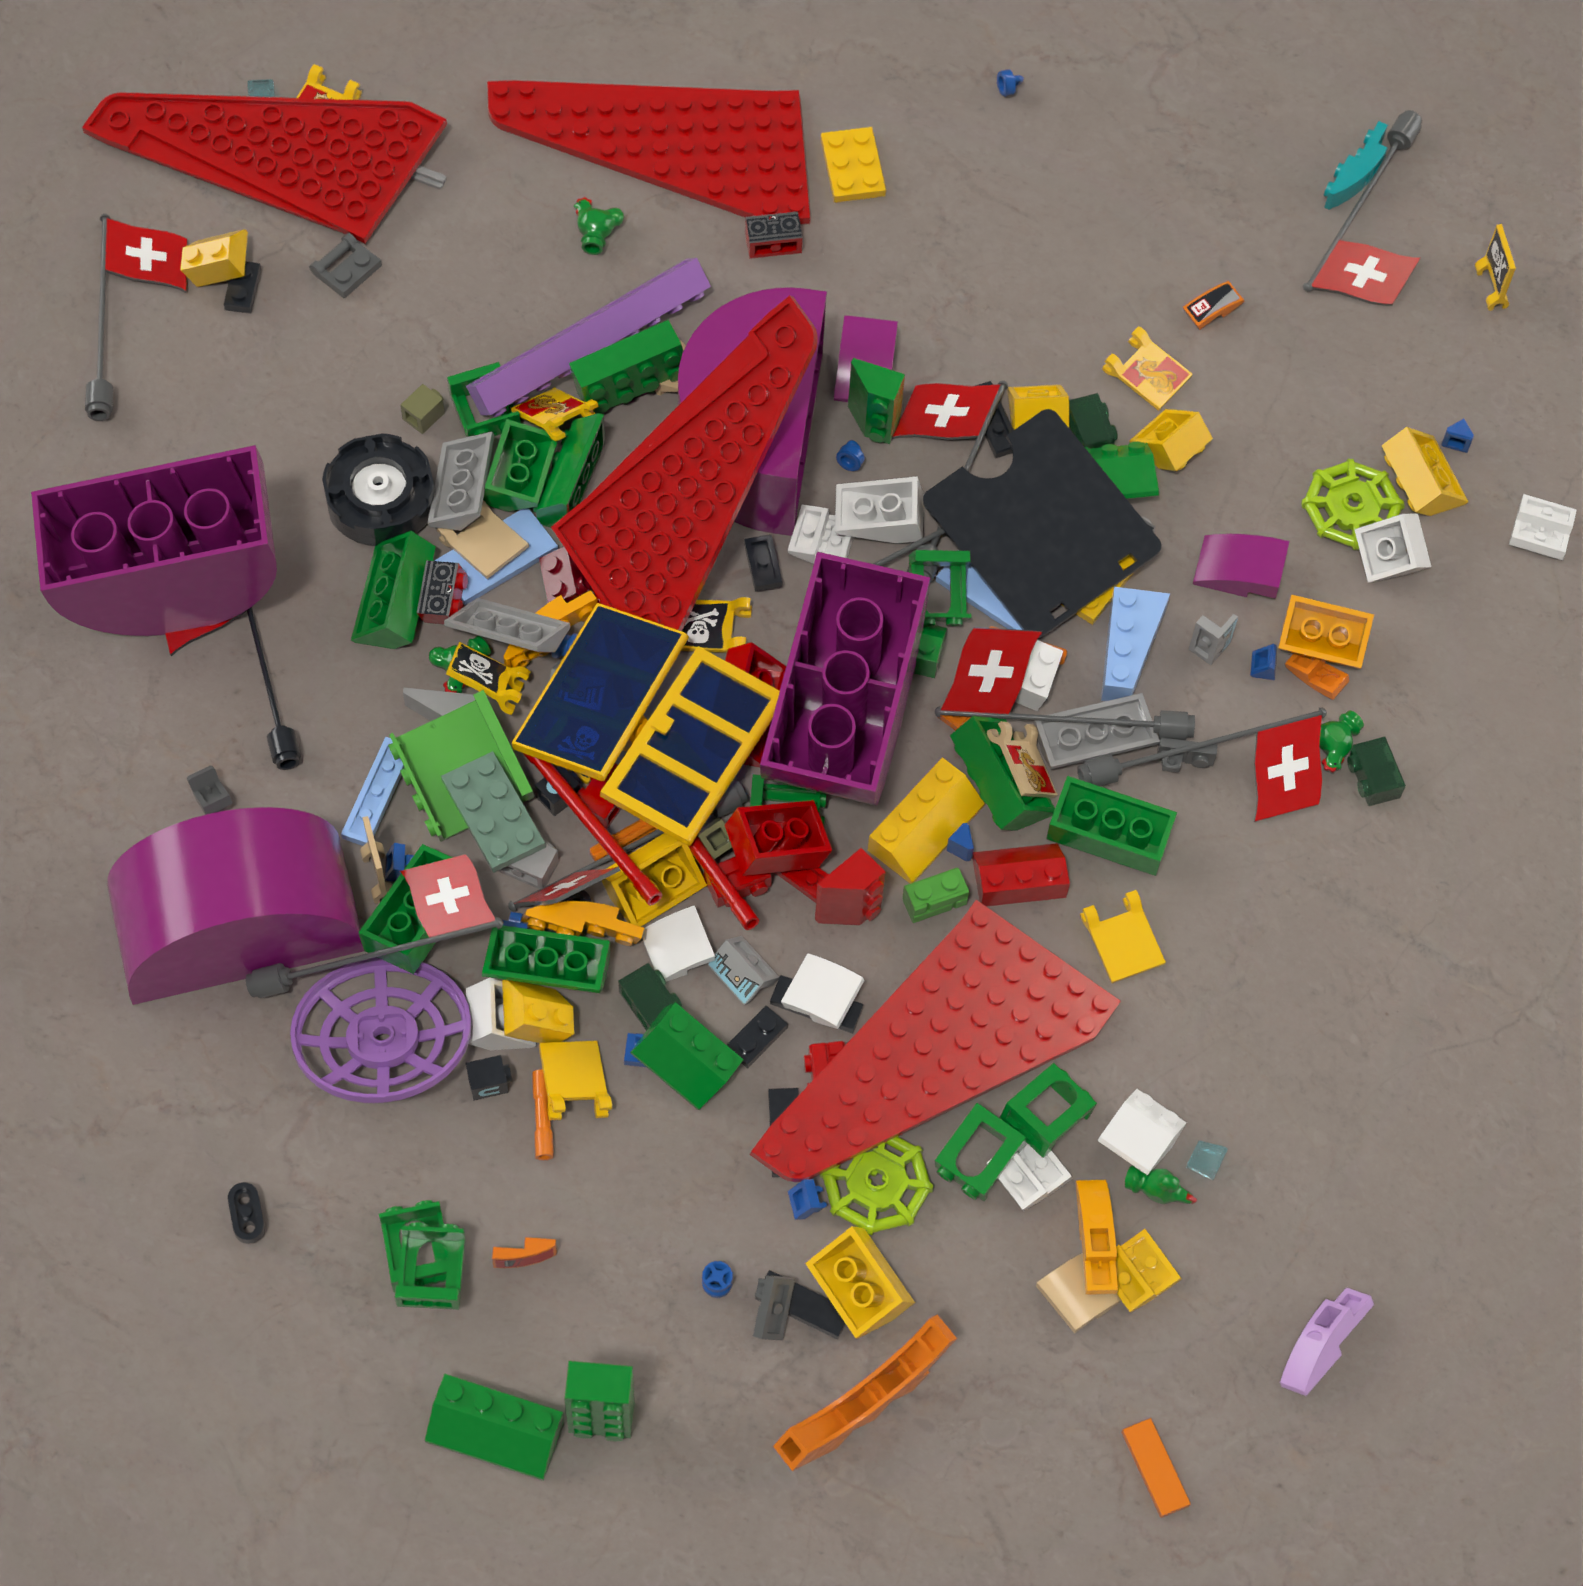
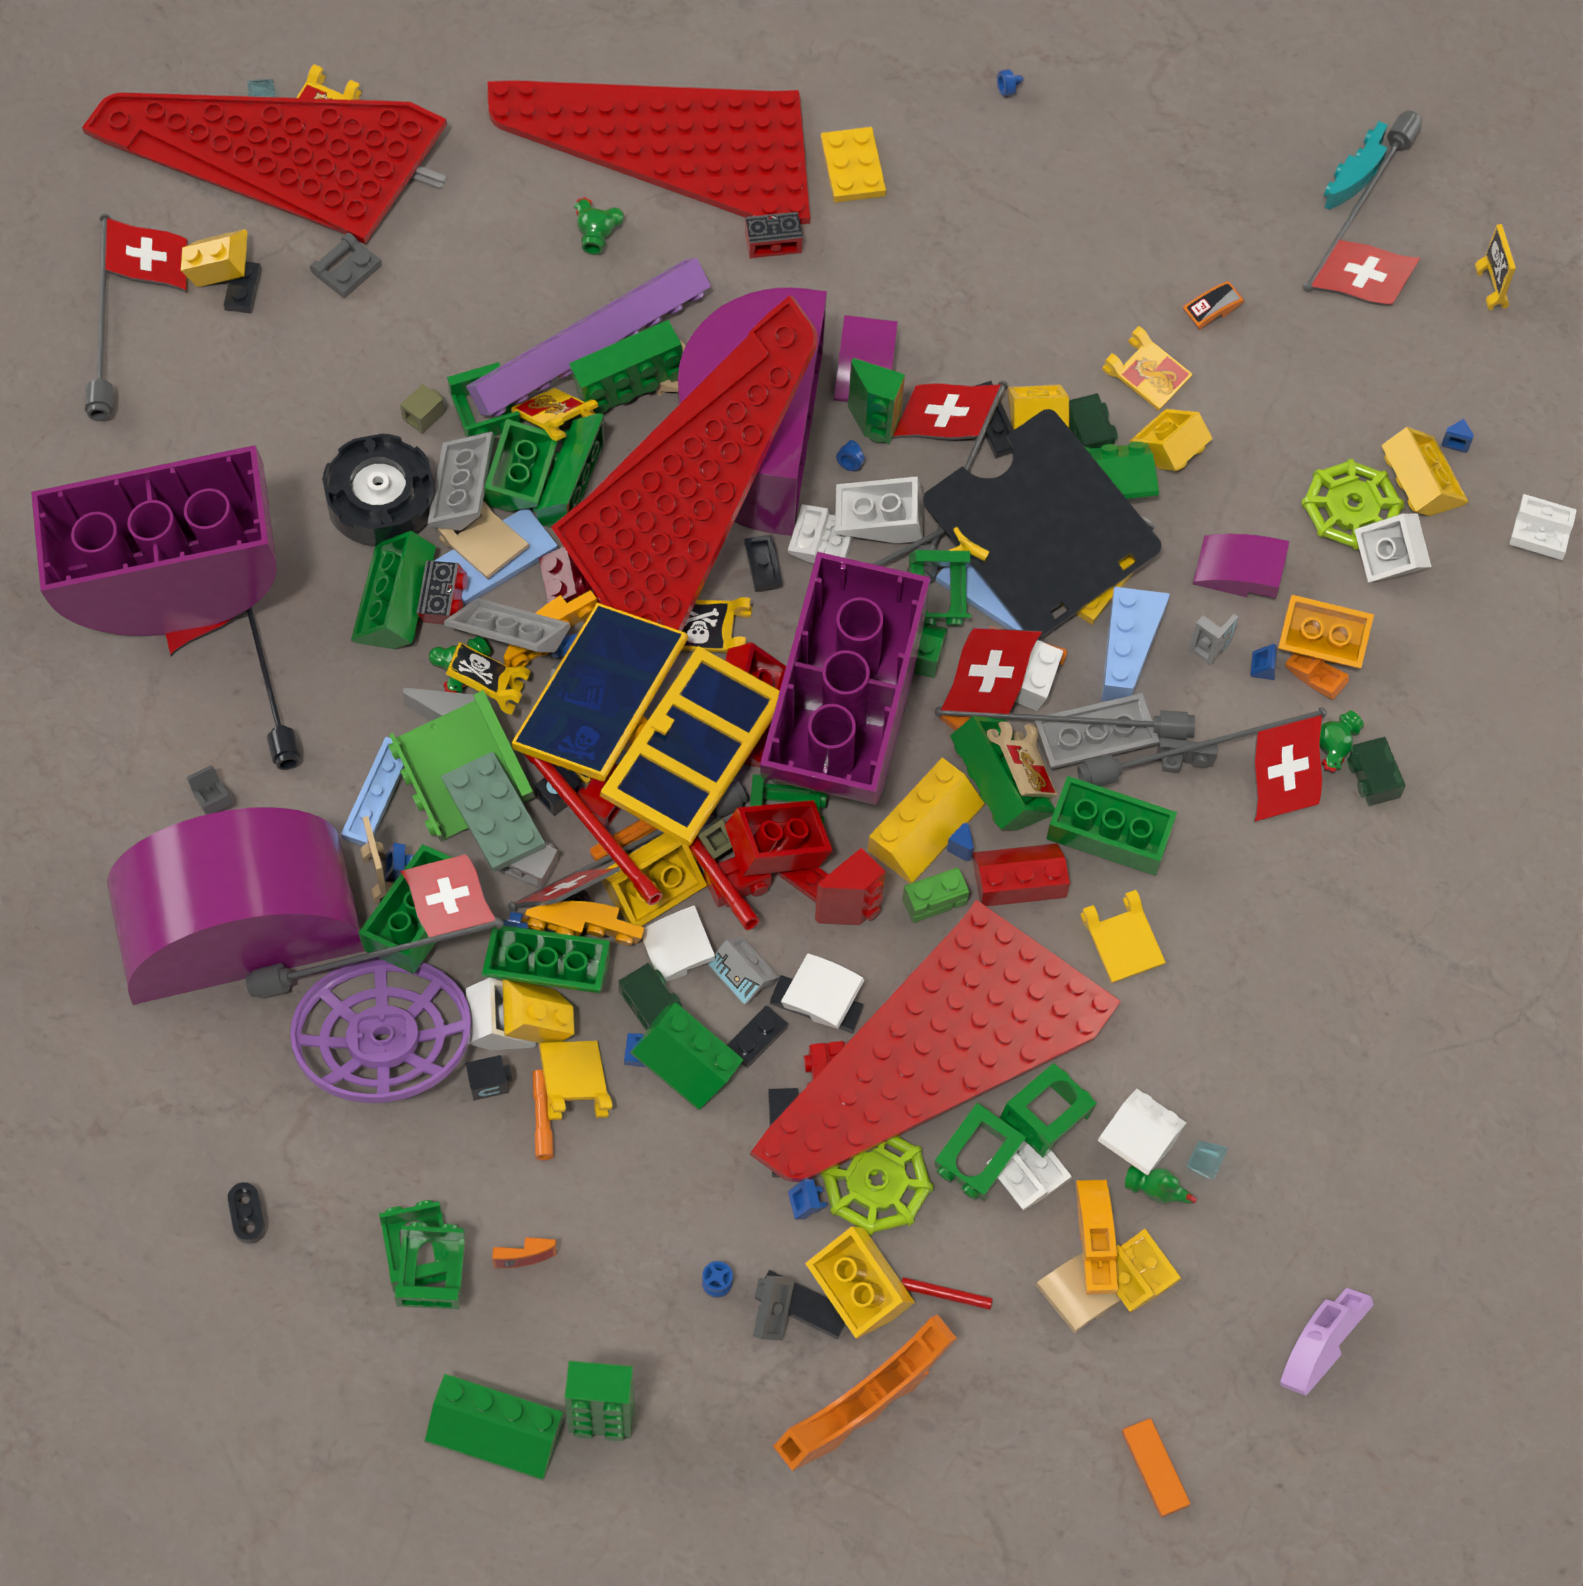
(947, 1293): none -> red bar
(967, 545): none -> yellow bar

